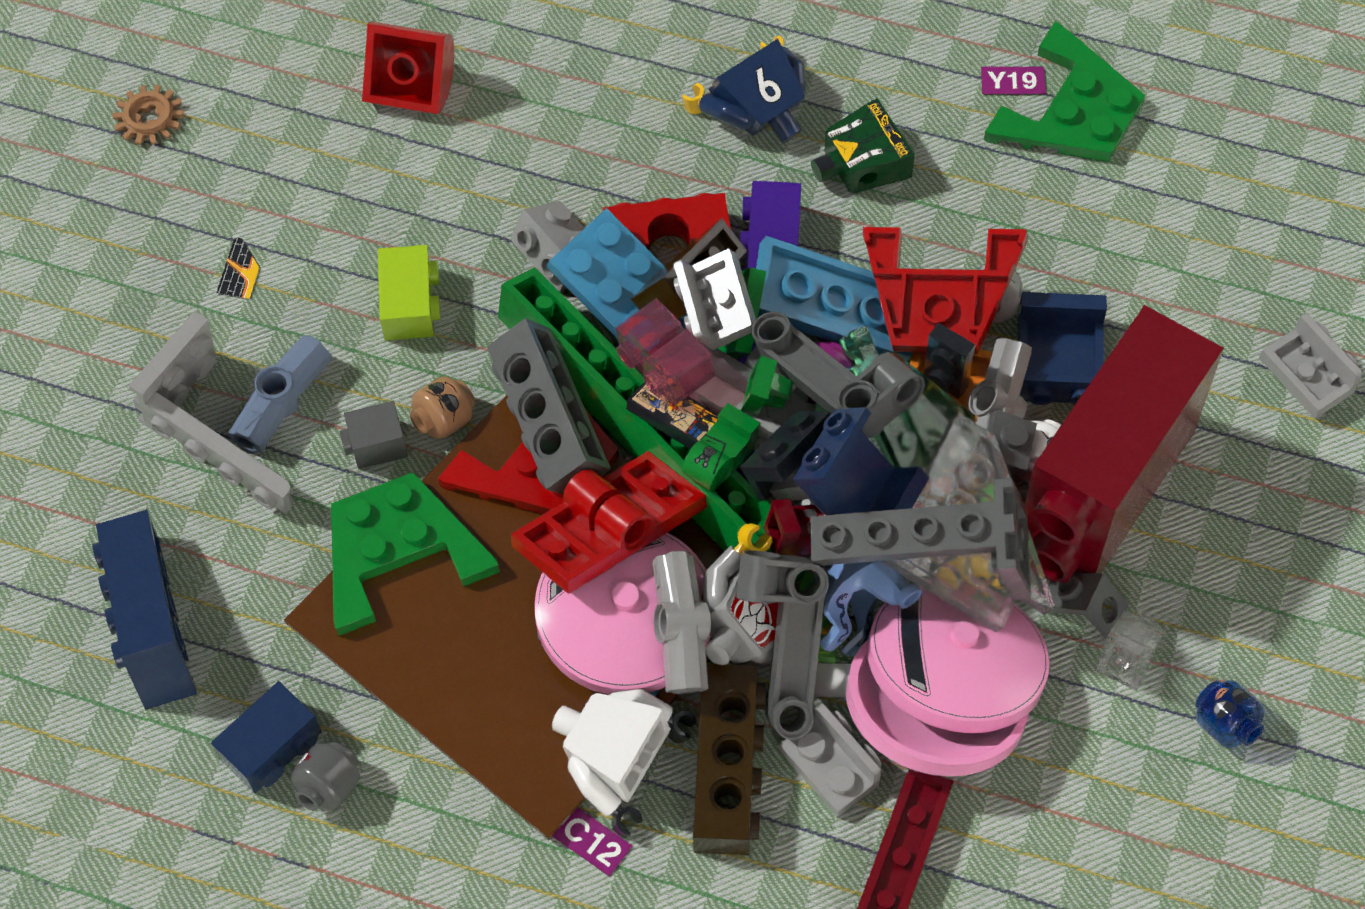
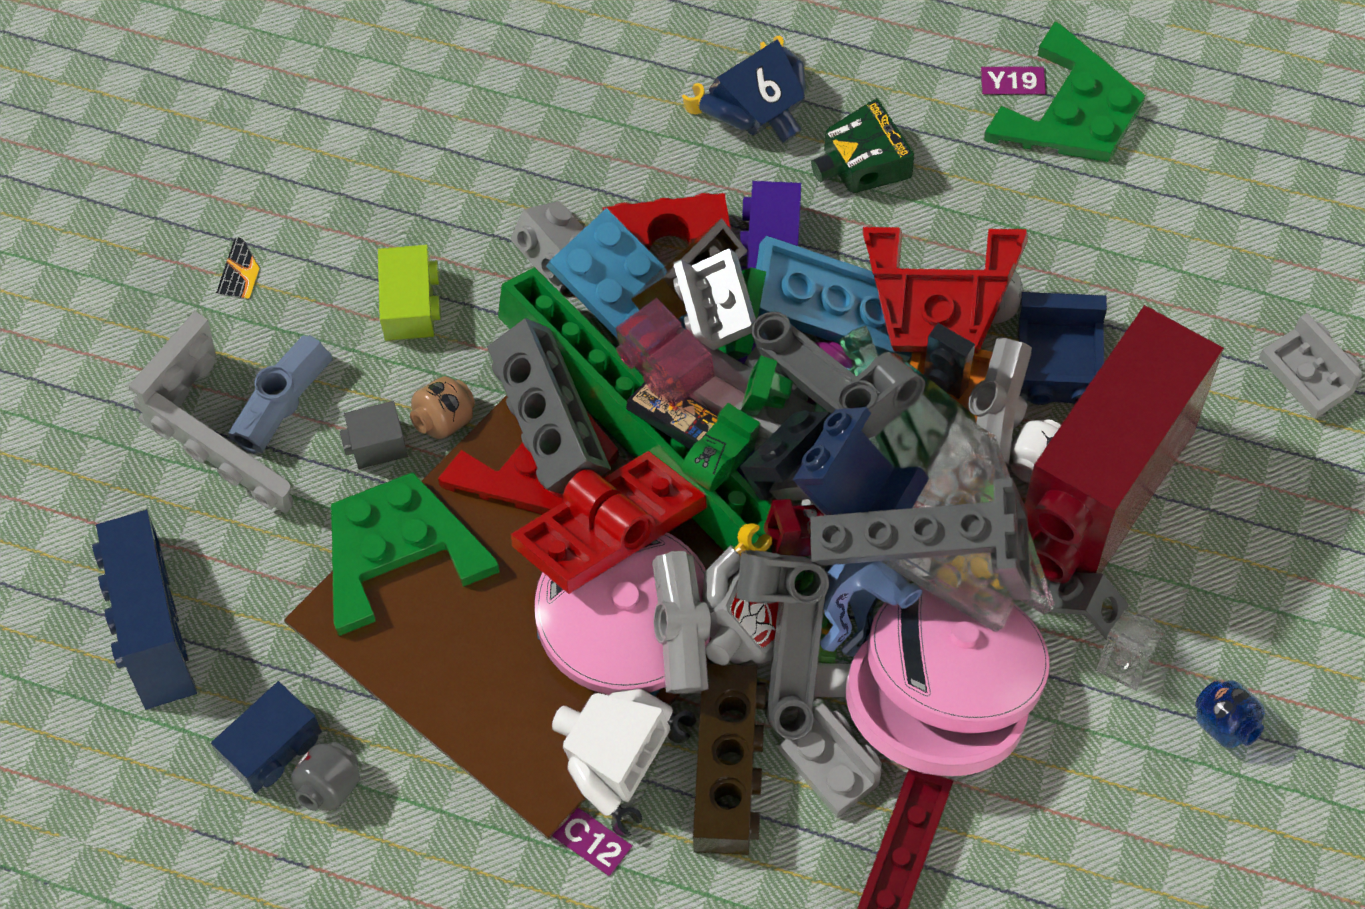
(144, 102): medium nougat gear -> none
(407, 67): red brick -> none
(1014, 439): dark grey bracket -> none

